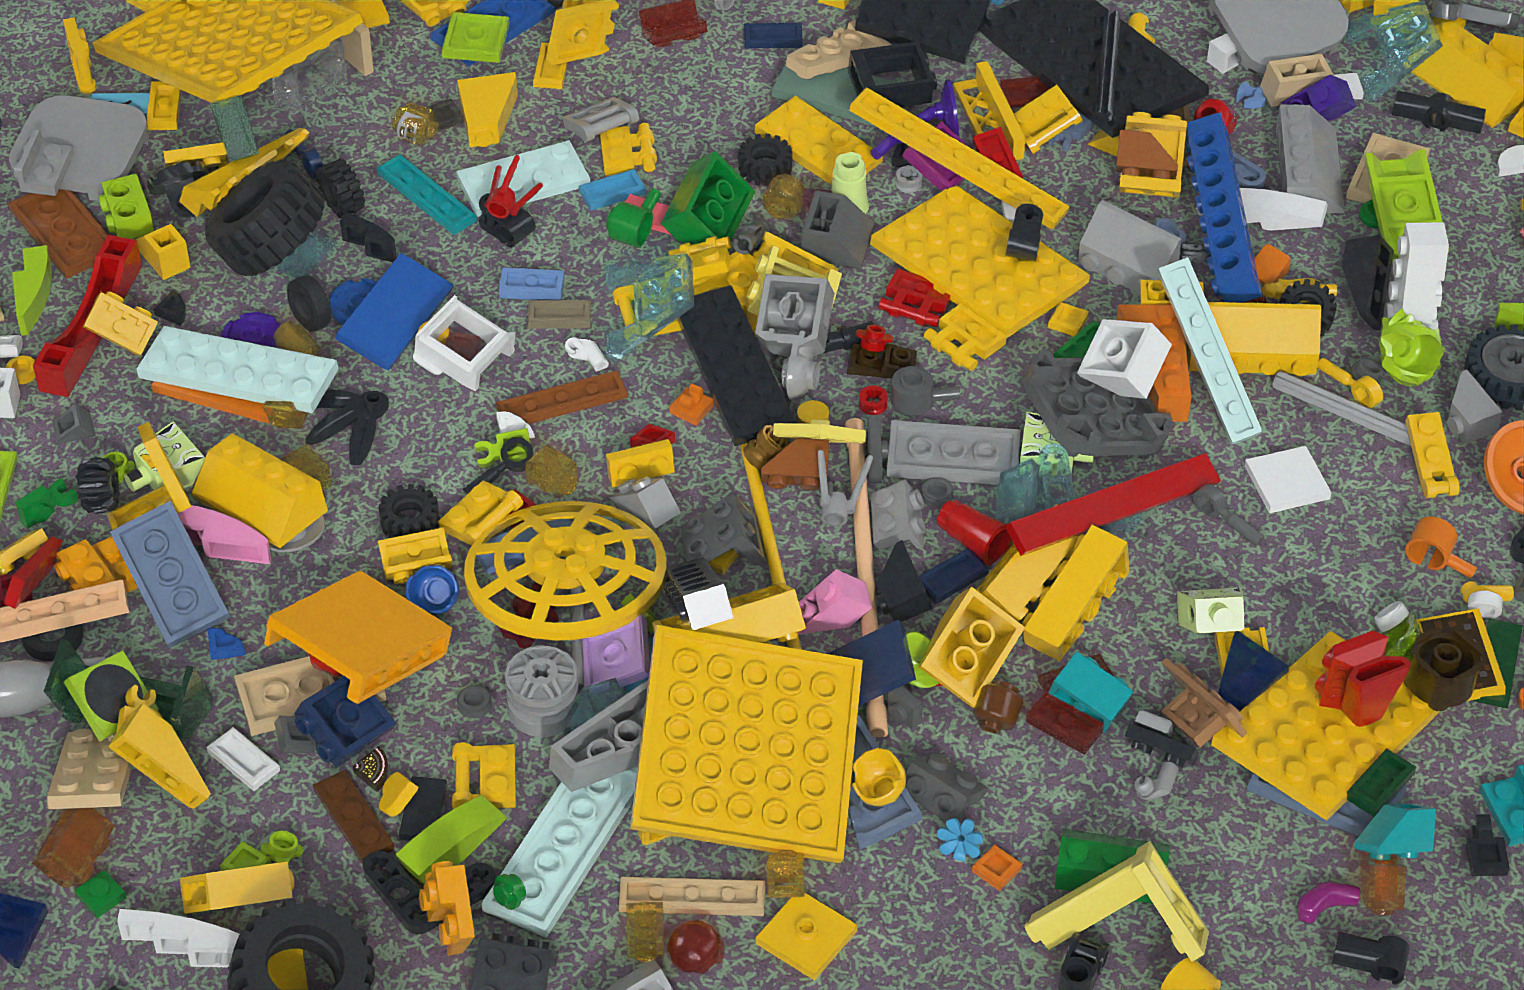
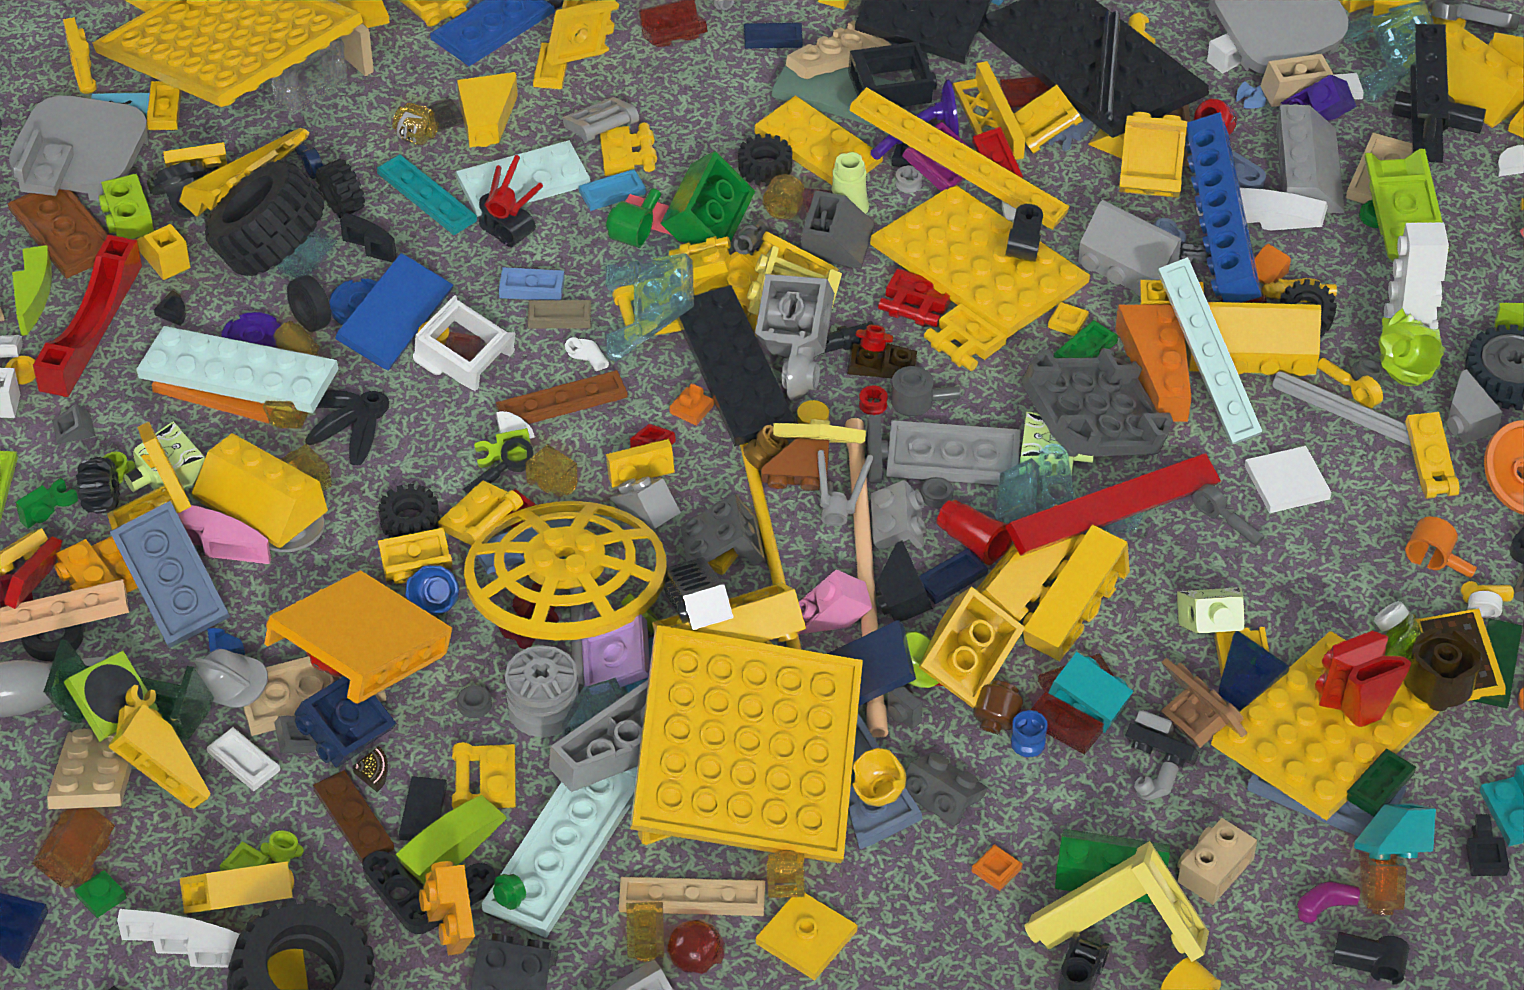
(120, 323): yellow bracket -> none
(232, 677): none -> light grey piece
(234, 128): clear green tile -> none
(396, 794): yellow tile -> none
(475, 37): lime tile -> none
(960, 839): dark azure plant -> none
(1029, 733): none -> blue wheel
(1125, 357): white slope -> none
(1144, 155): dark orange slope -> none
(1216, 860): none -> tan brick
(1367, 271): black slope -> none
(1429, 90): none -> black fence

